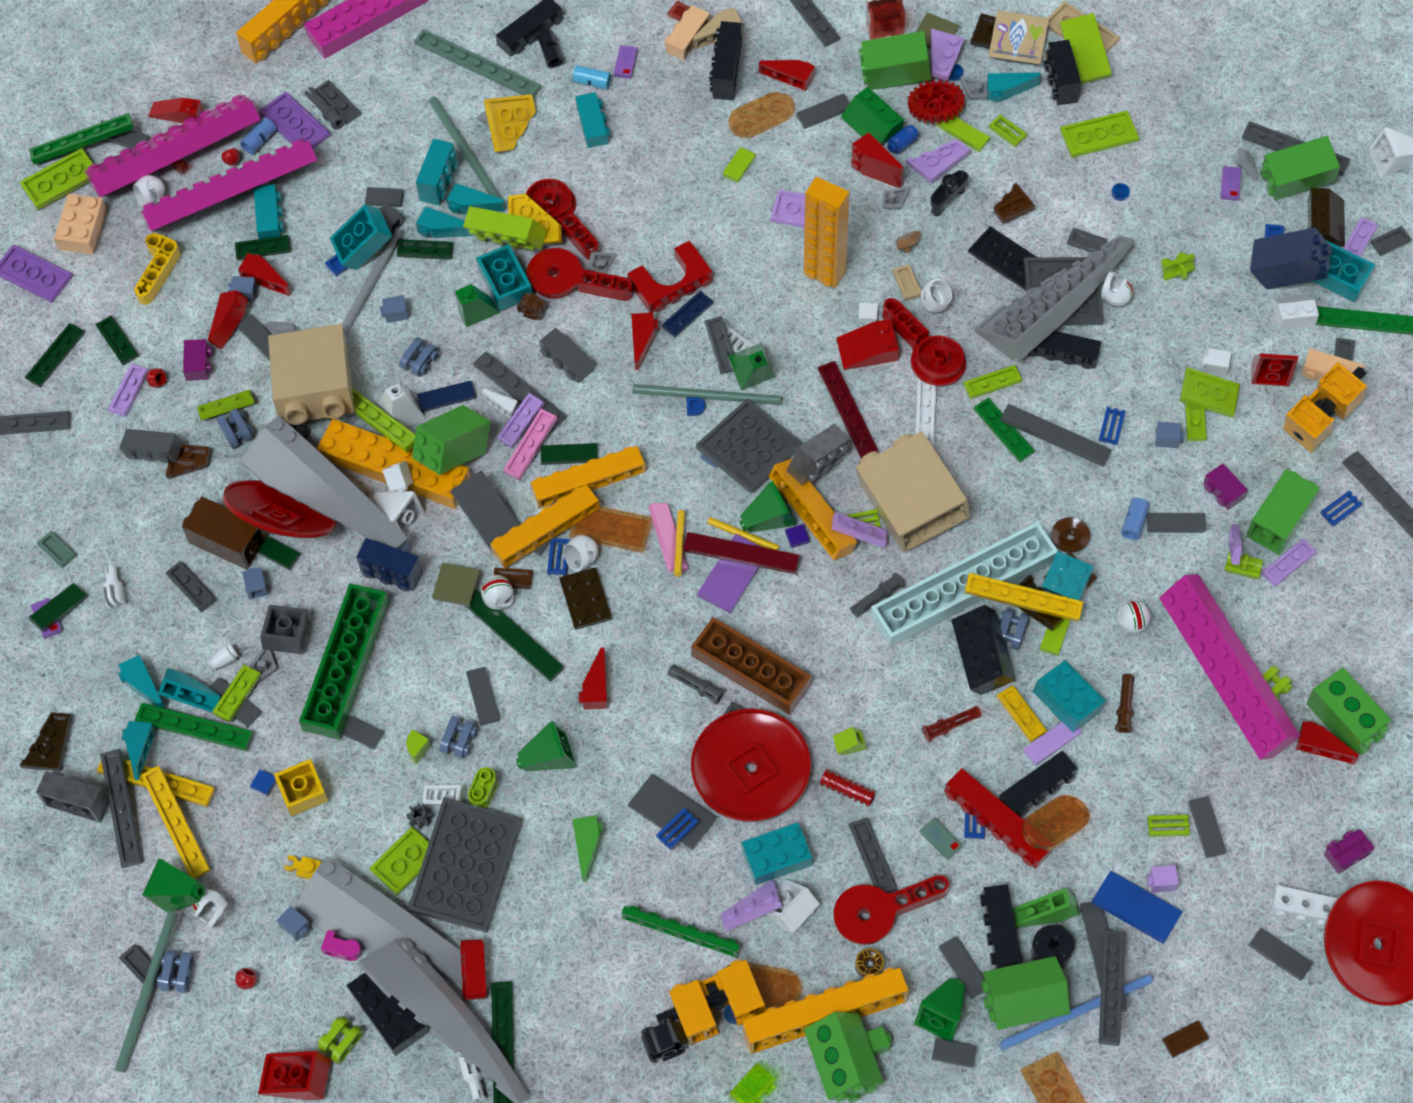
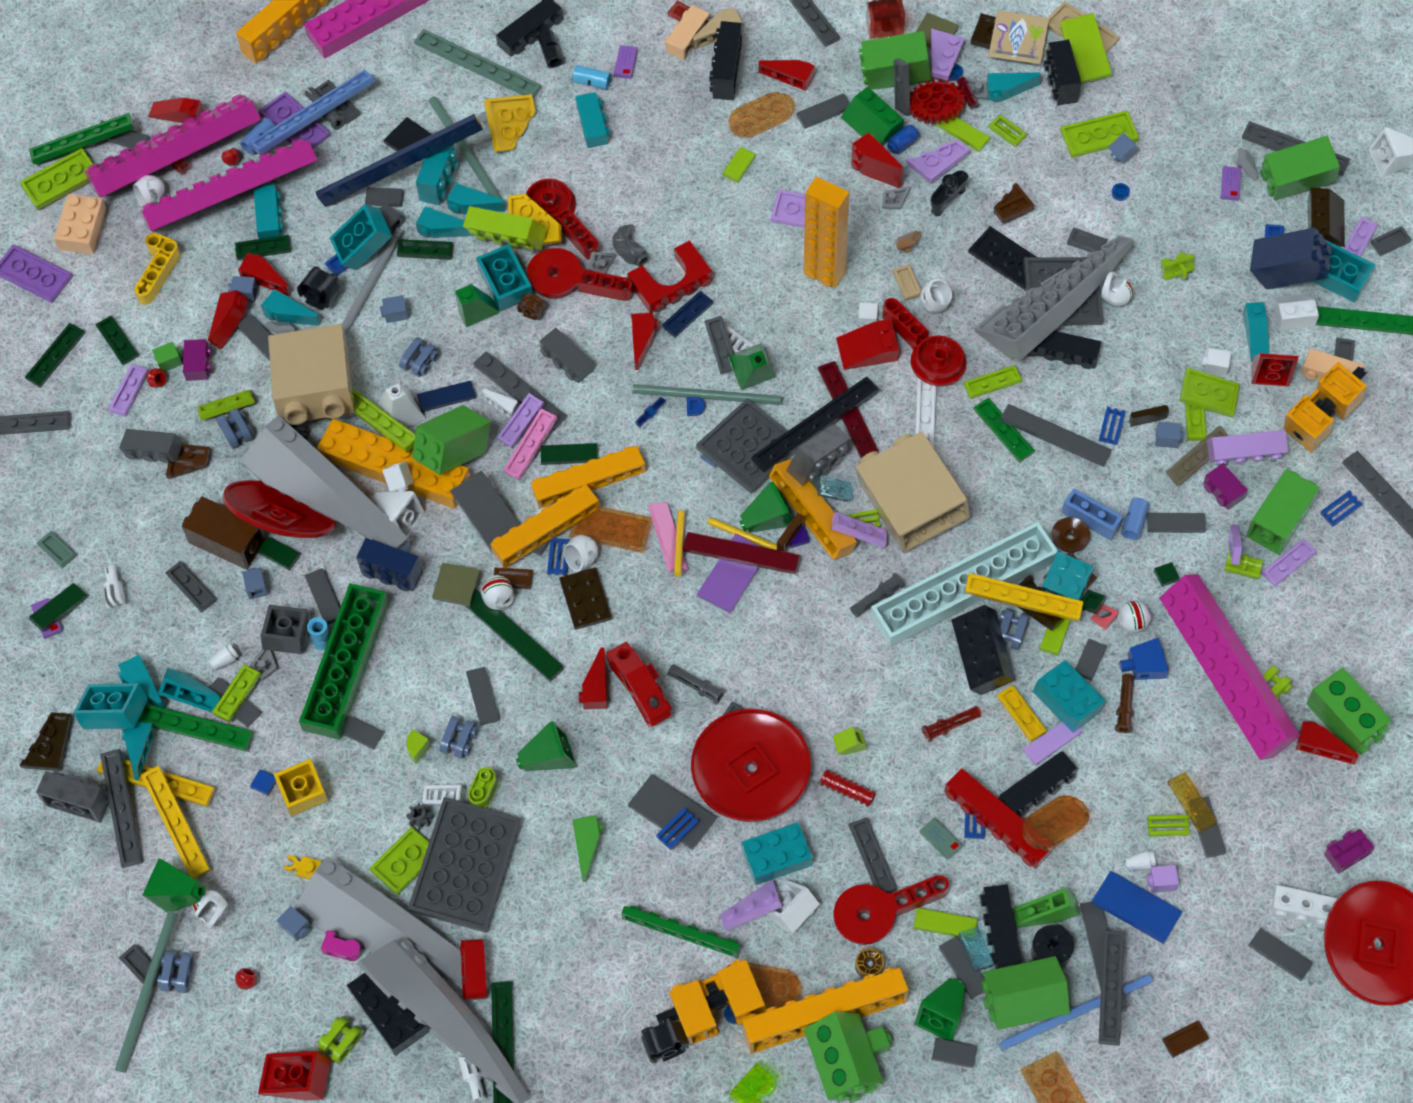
(110, 706): none -> teal brick
(168, 356): none -> bright green brick
(284, 309): none -> teal slope
(312, 112): none -> medium blue tile
(318, 632): none -> medium azure pin
(319, 288): none -> black brick
(323, 595): none -> dark grey tile
(399, 160): none -> dark blue plate
(405, 134): none -> black tile
(627, 248): none -> dark grey animal
(640, 683): none -> red brick
(650, 411): none -> clear blue bar
(751, 665): dark orange brick -> none
(790, 532): none -> reddish brown tile
(815, 424): none -> black tile
(834, 489): none -> clear light blue plate
(901, 86): none -> dark grey tile
(942, 922): none -> lime tile
(969, 96): none -> dark red axle
(975, 949): none -> clear light blue plate
(1090, 659): none -> dark grey tile
(1092, 601): none -> dark green plate
(1093, 514): none -> medium blue brick
(1105, 616): none -> coral slope
(1123, 148): none -> sand blue brick
(1141, 861): none -> white cone
(1146, 661): none -> blue torso
(1148, 415): none -> dark brown tile
(1166, 574): none -> dark green tile
(1192, 802): none -> clear yellow tile
(1193, 459): none -> dark tan tile
(1247, 446): none -> lavender brick
(1256, 328): none -> teal slope

